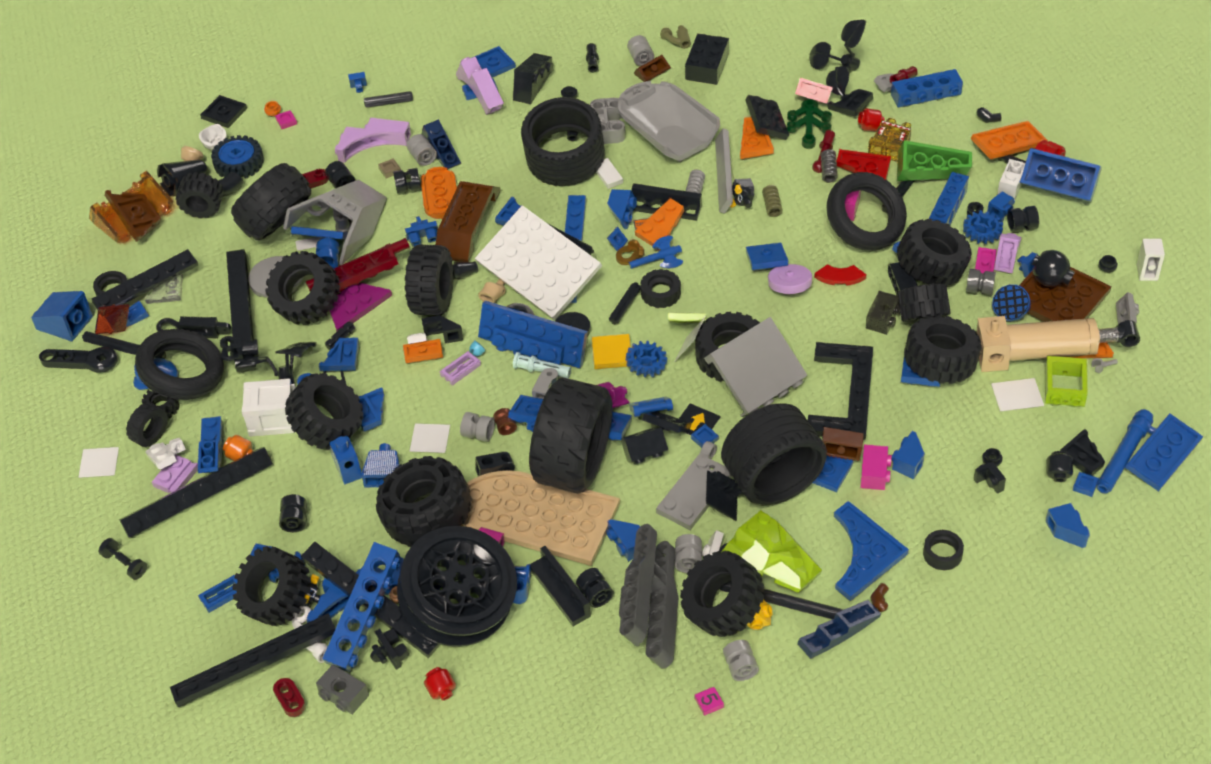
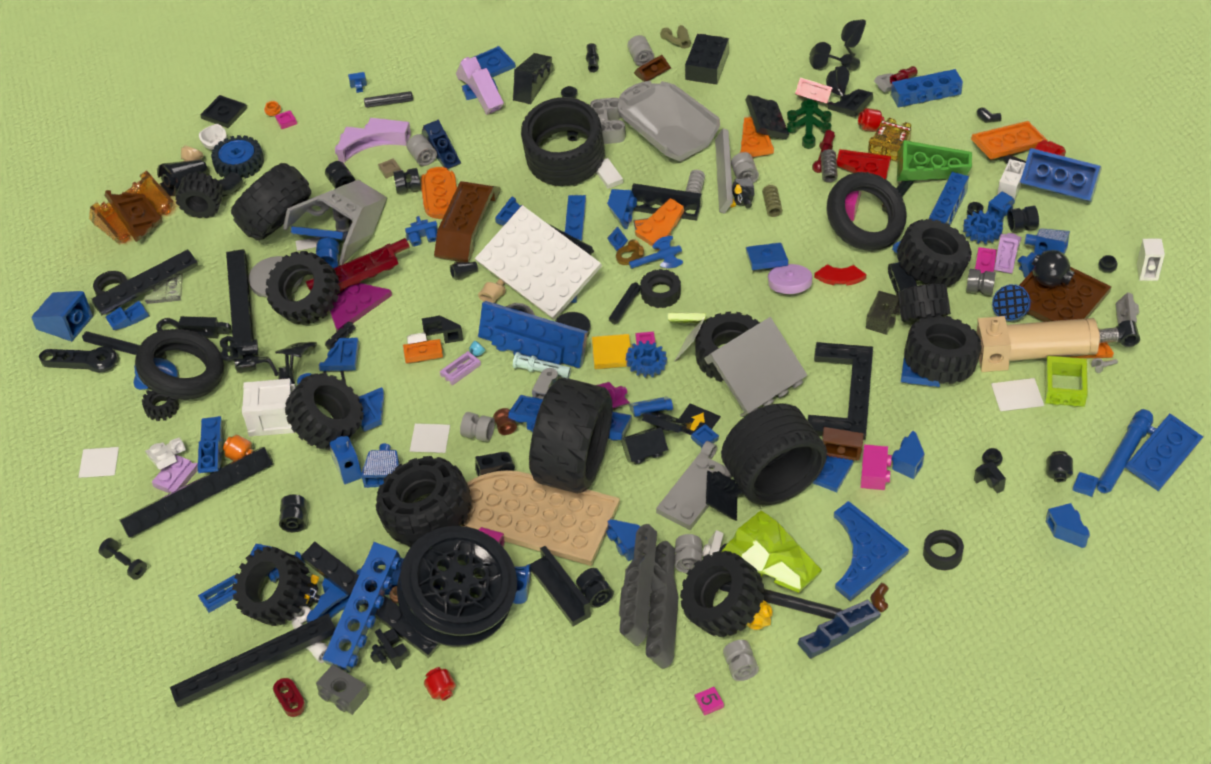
(112, 319): clear red piece -> none
(138, 421): black tyre -> none
(316, 178): dark red plate -> none
(429, 280): black tyre -> none
(645, 336): none -> dark pink tile
(744, 166): none -> light grey wheel
(1048, 240): none -> blue torso
(1084, 453): black wing -> none

